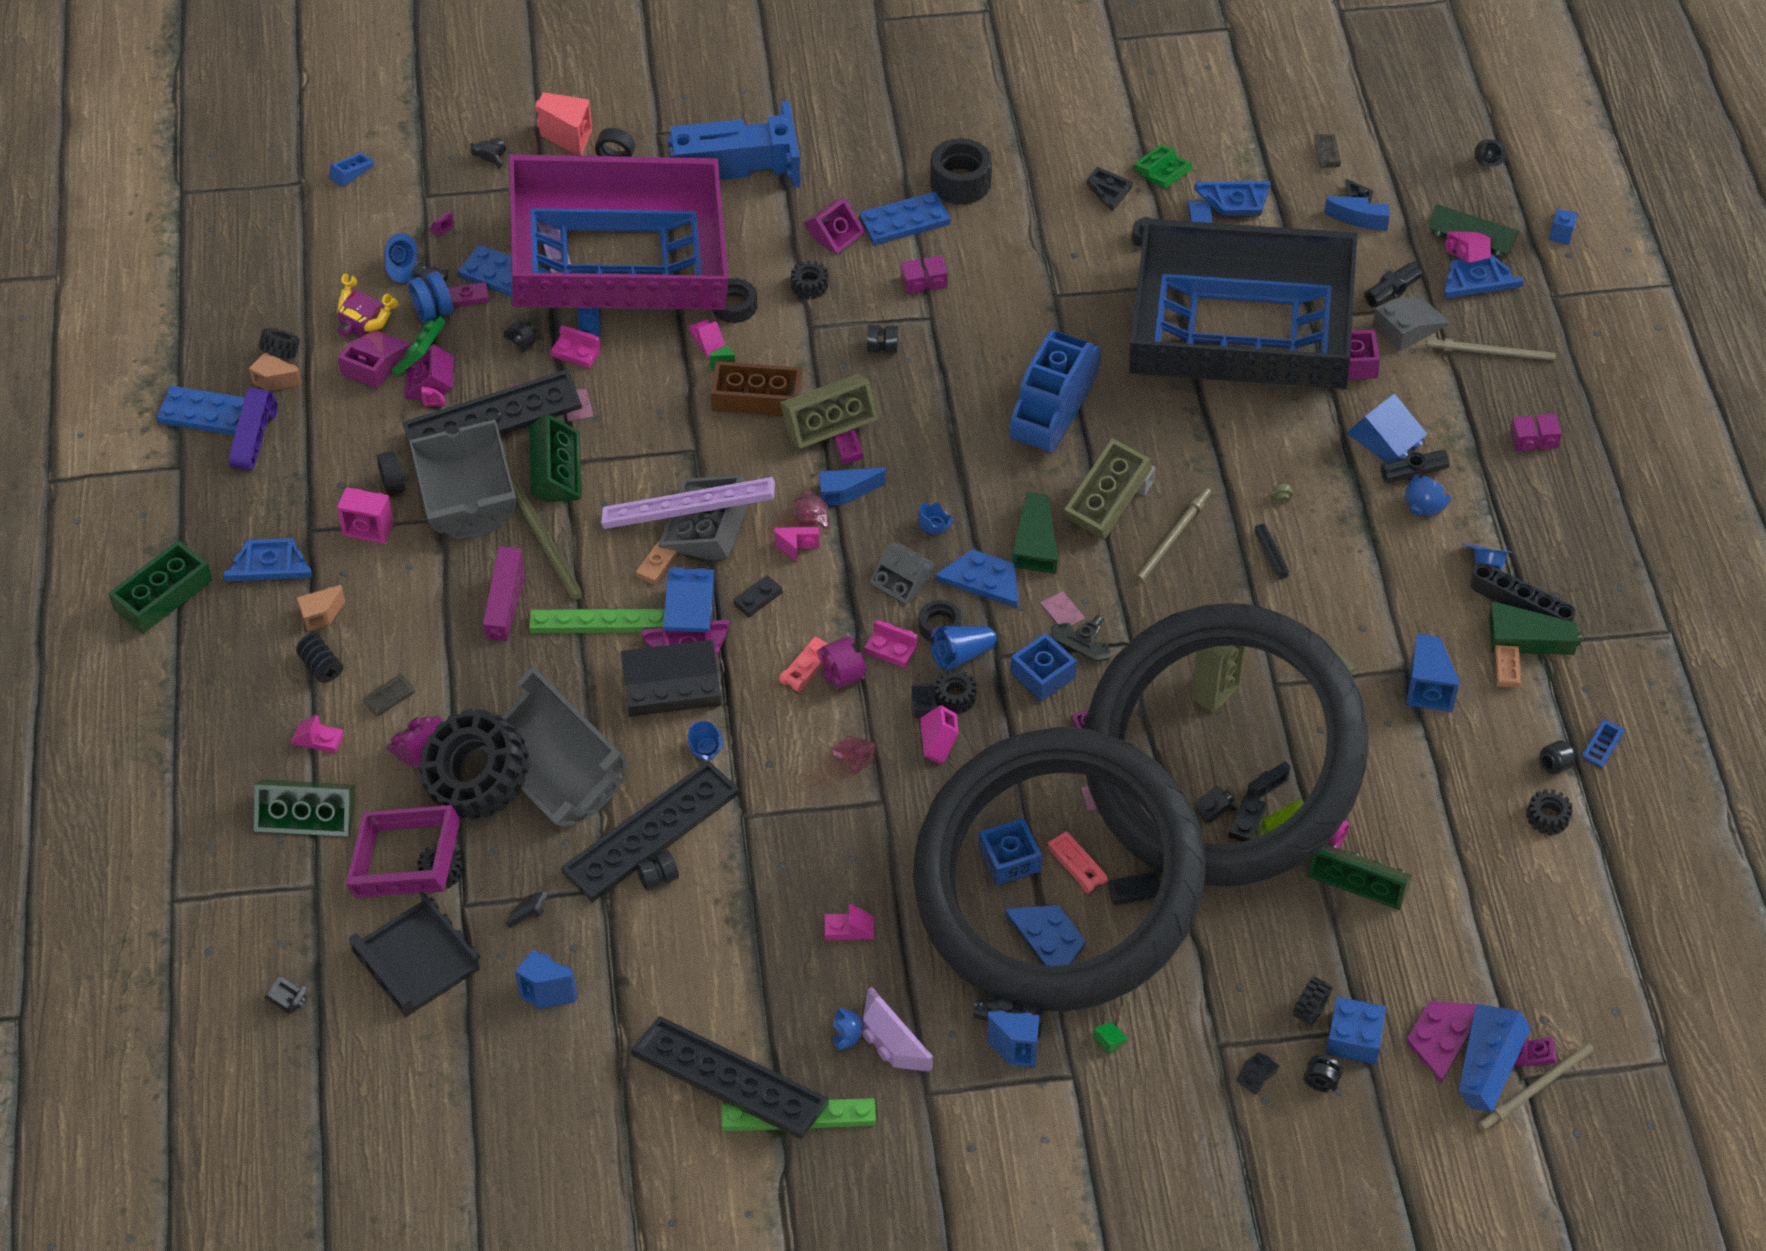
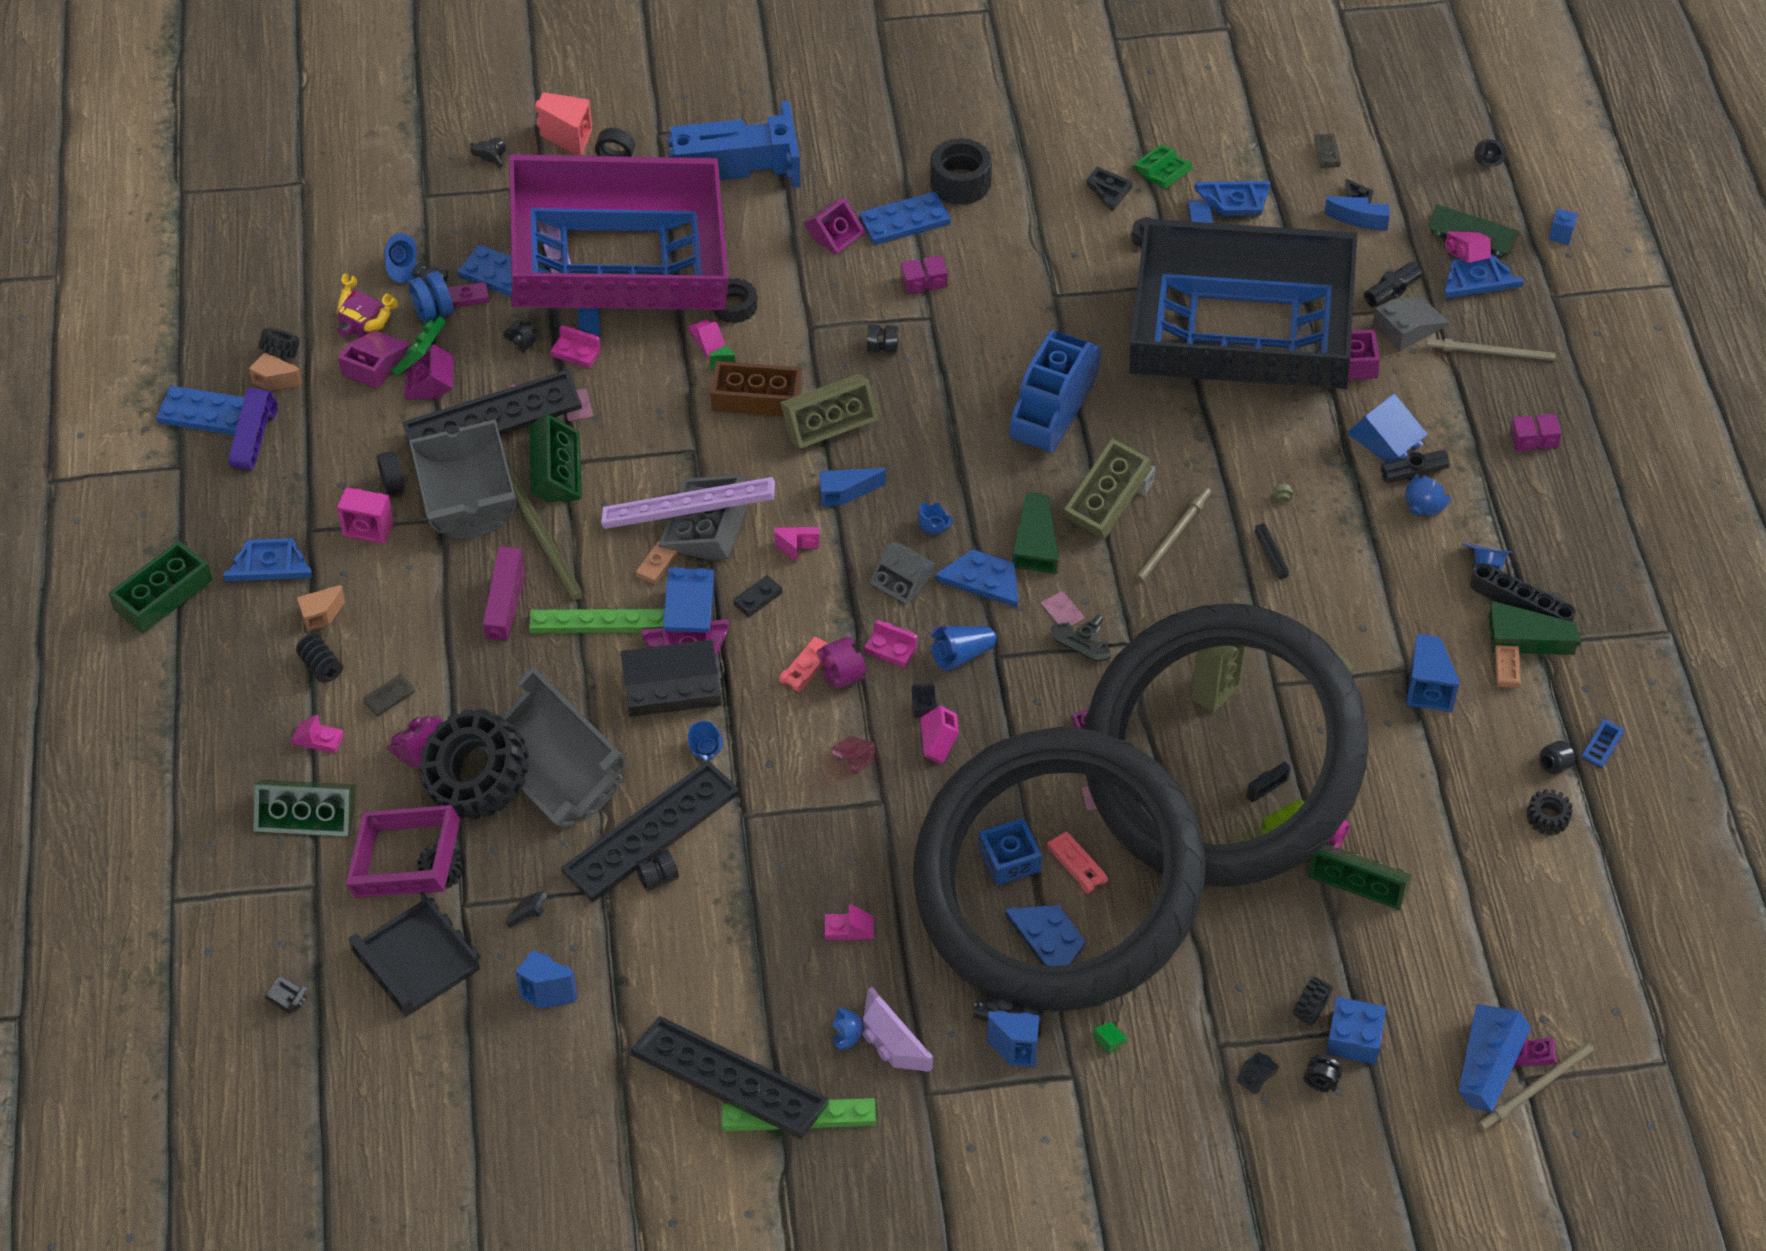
(349, 168): blue slope -> none
(432, 397): dark pink tile -> none
(442, 224): magenta slope -> none
(811, 288): black tyre -> none
(811, 510): clear pink head -> none
(848, 447): magenta plate -> none
(937, 607): black tyre -> none
(955, 680): black tyre -> none
(1043, 666): blue brick -> none
(1134, 888): black plate -> none
(1215, 803): black bracket -> none
(1247, 819): black plate -> none
(1441, 1034): magenta wing -> none

